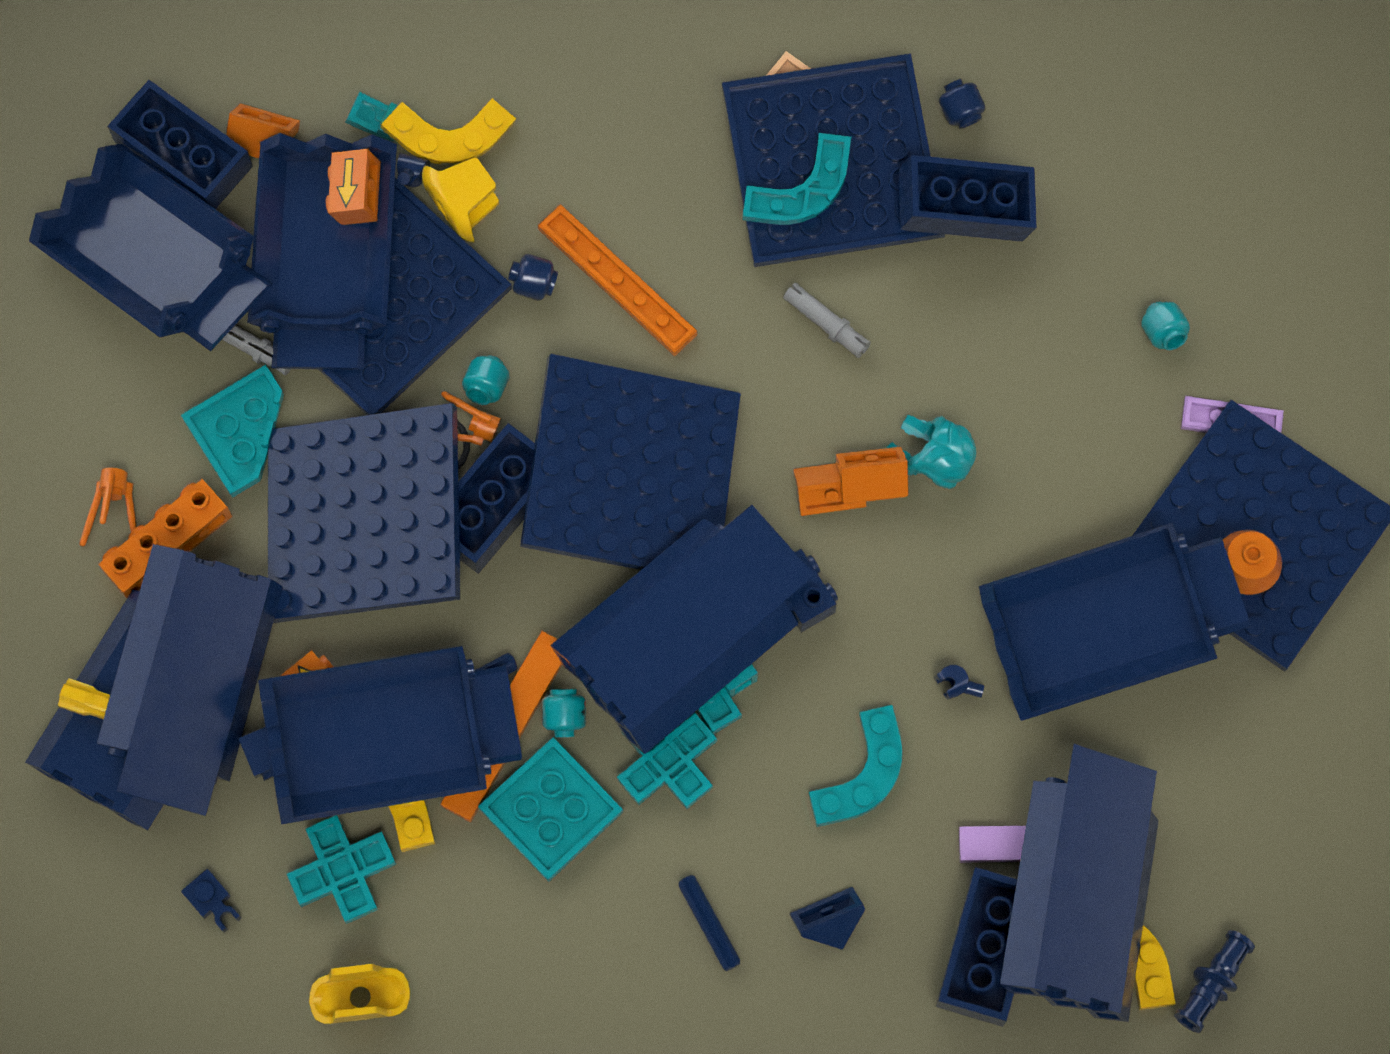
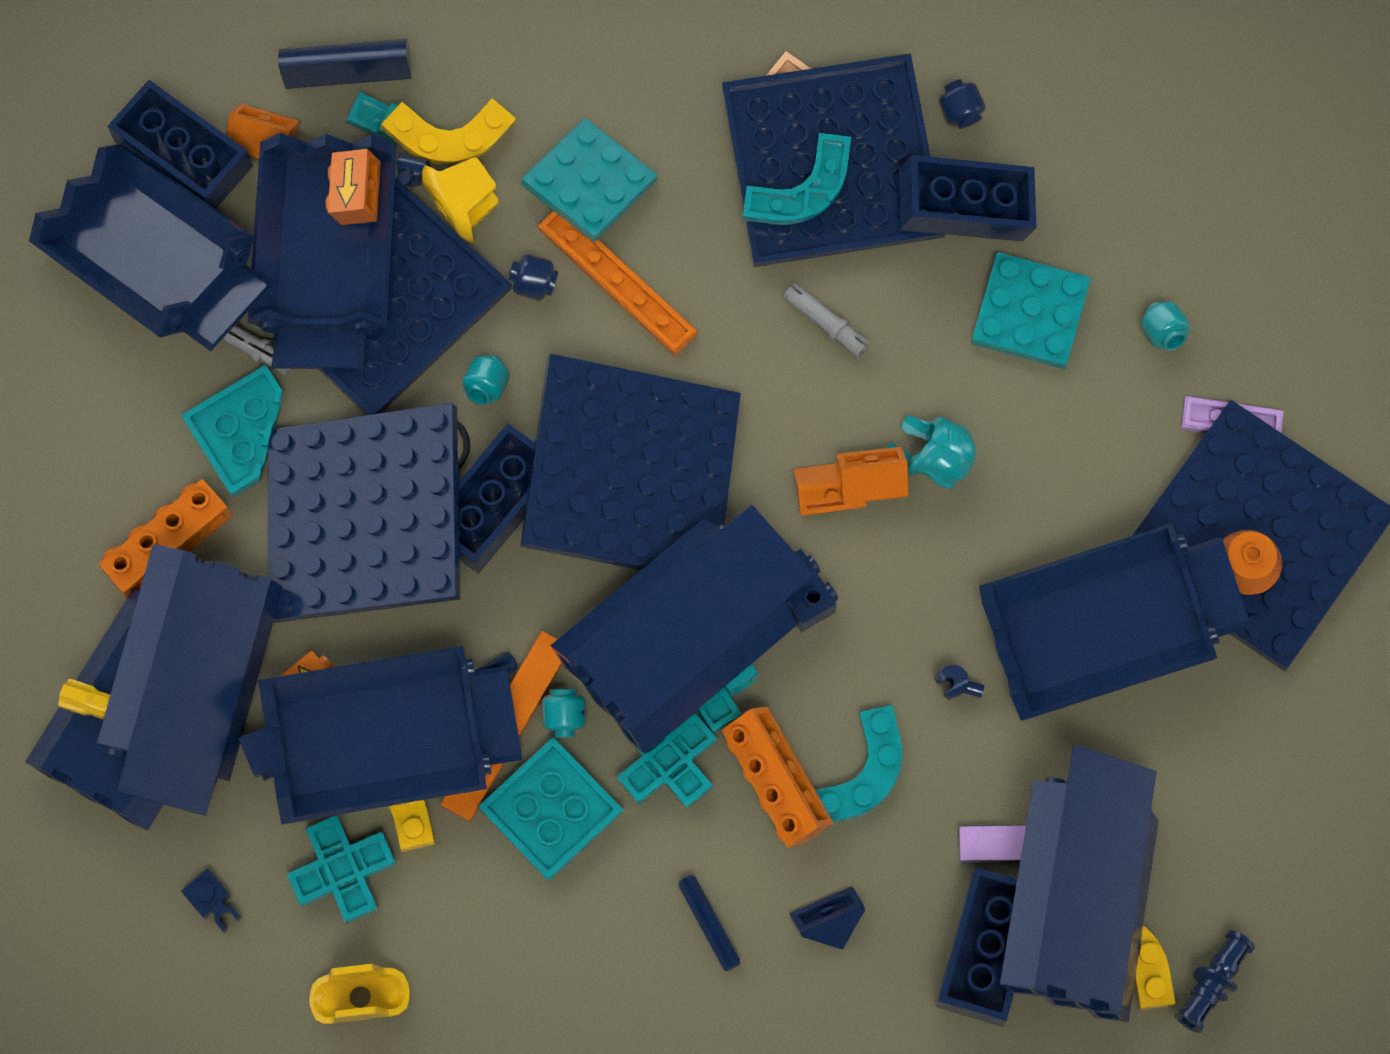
(110, 487): orange plant -> none
(345, 63): none -> dark blue brick
(482, 424): orange plant -> none
(589, 180): none -> teal plate
(777, 777): none -> orange brick
(1031, 310): none -> teal plate

